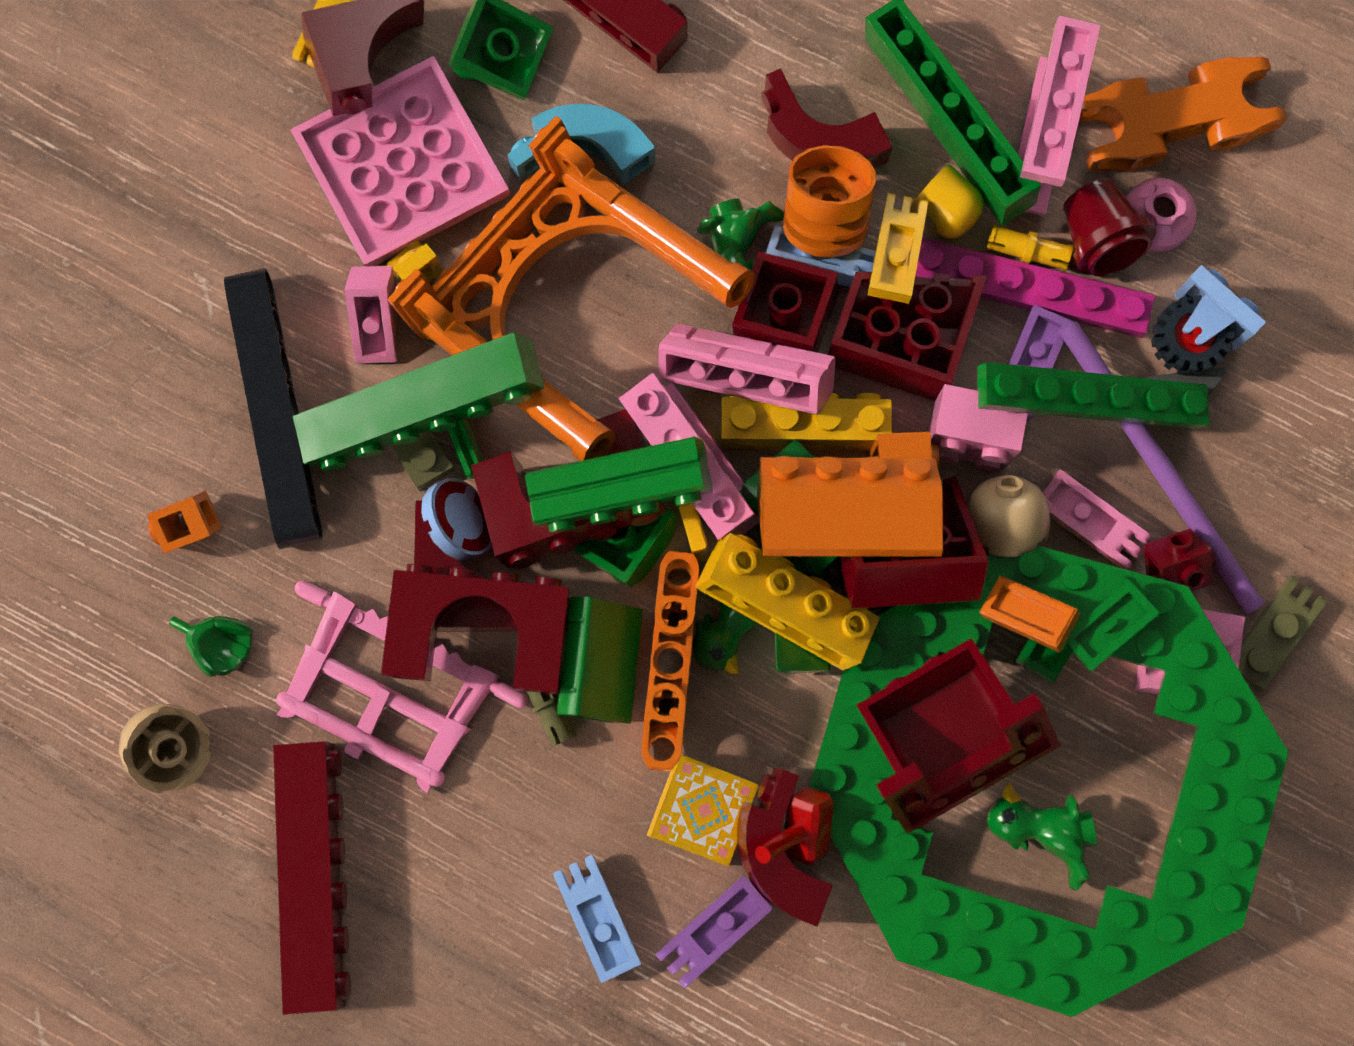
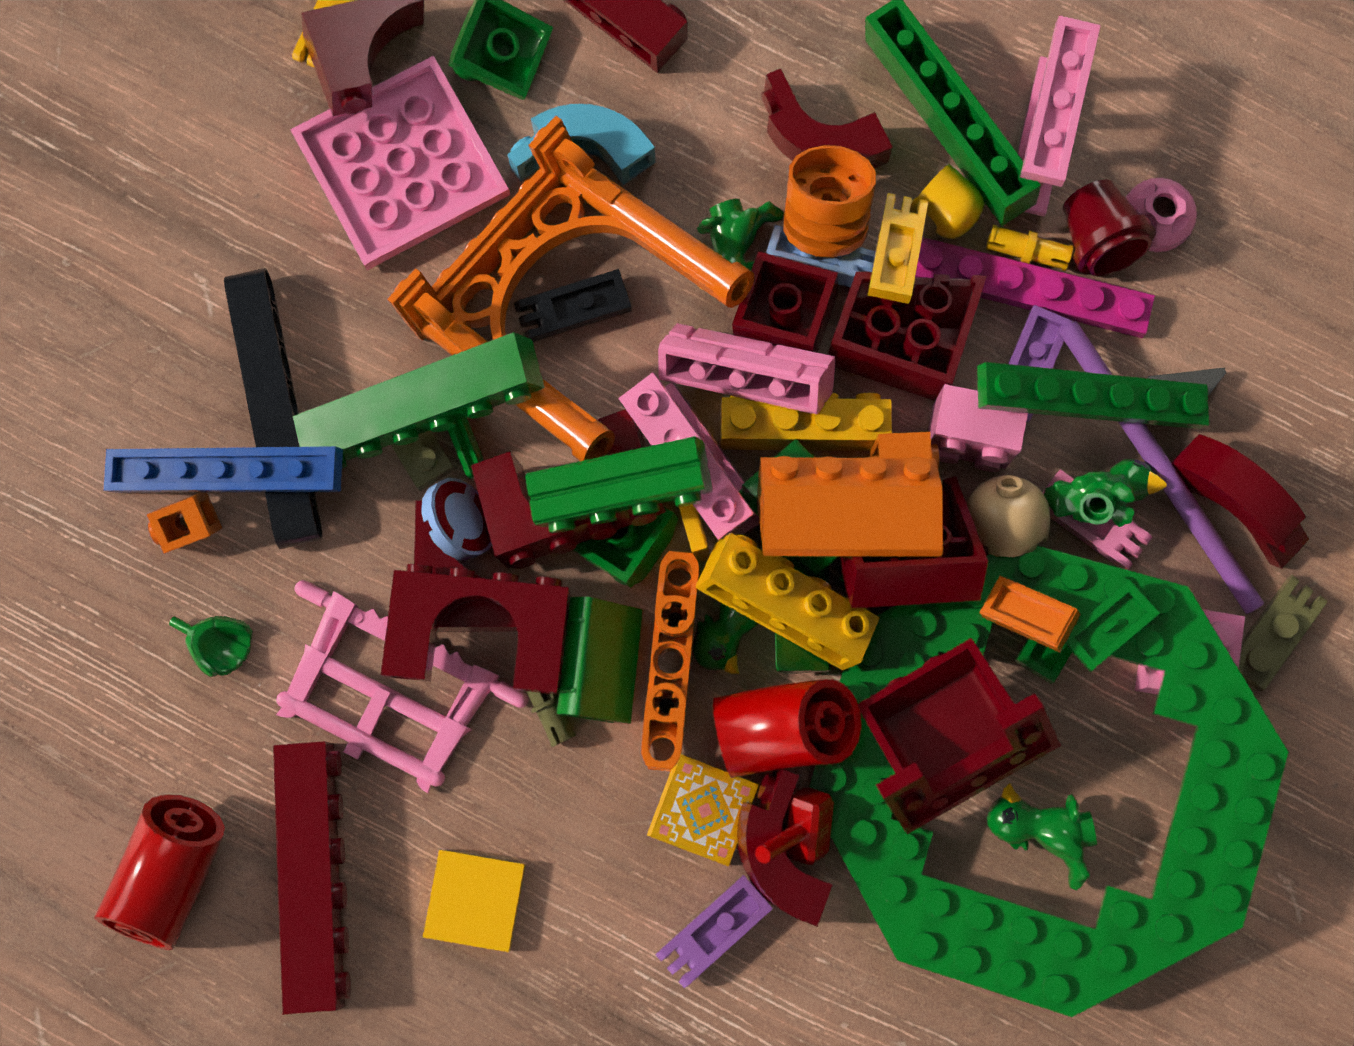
(162, 870): none -> red brick
(164, 747): tan cylinder -> none
(224, 469): none -> blue plate
(371, 314): bright pink slope -> none
(417, 257): yellow bracket -> none
(474, 900): none -> yellow tile
(574, 305): none -> black hinge
(598, 921): light blue hinge -> none
(787, 726): none -> red brick
(1103, 494): none -> green animal
(1181, 560): dark red brick -> none
(1203, 324): plate -> none
(1207, 106): orange piece -> none
(1247, 493): none -> dark red arch

